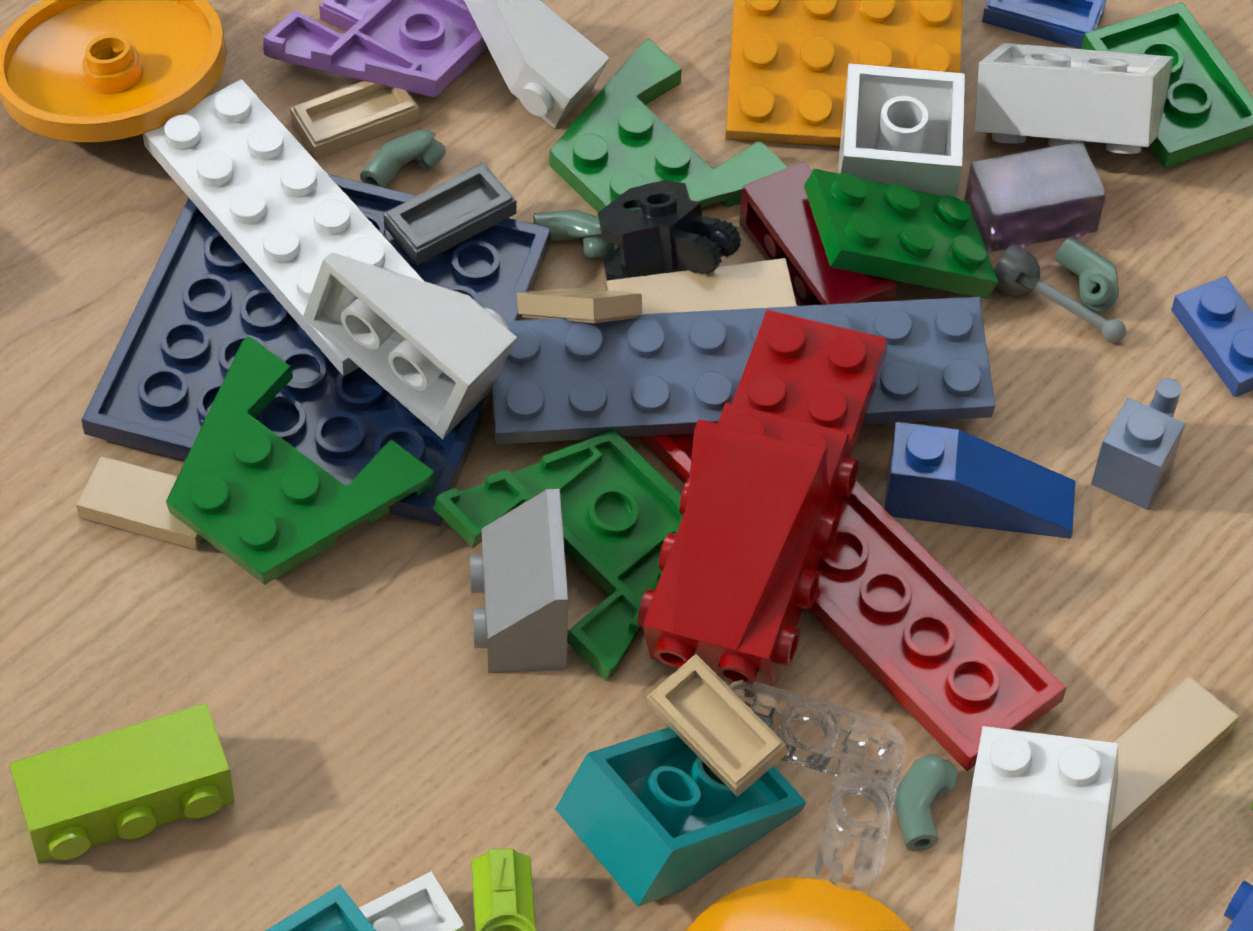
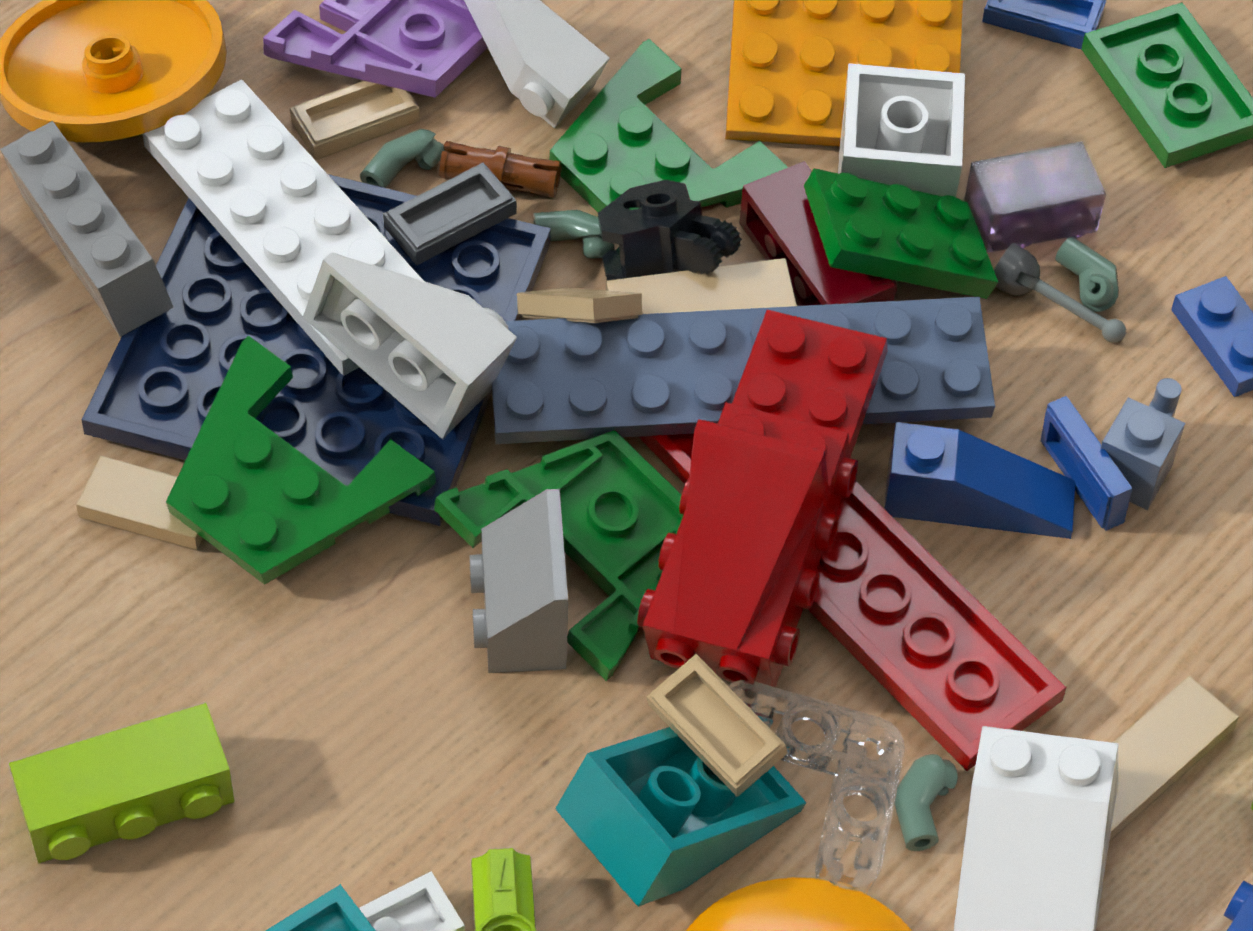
(87, 228): none -> light grey brick
(511, 169): none -> dark orange pin
(1072, 96): white slope -> none
(1083, 460): none -> blue tile

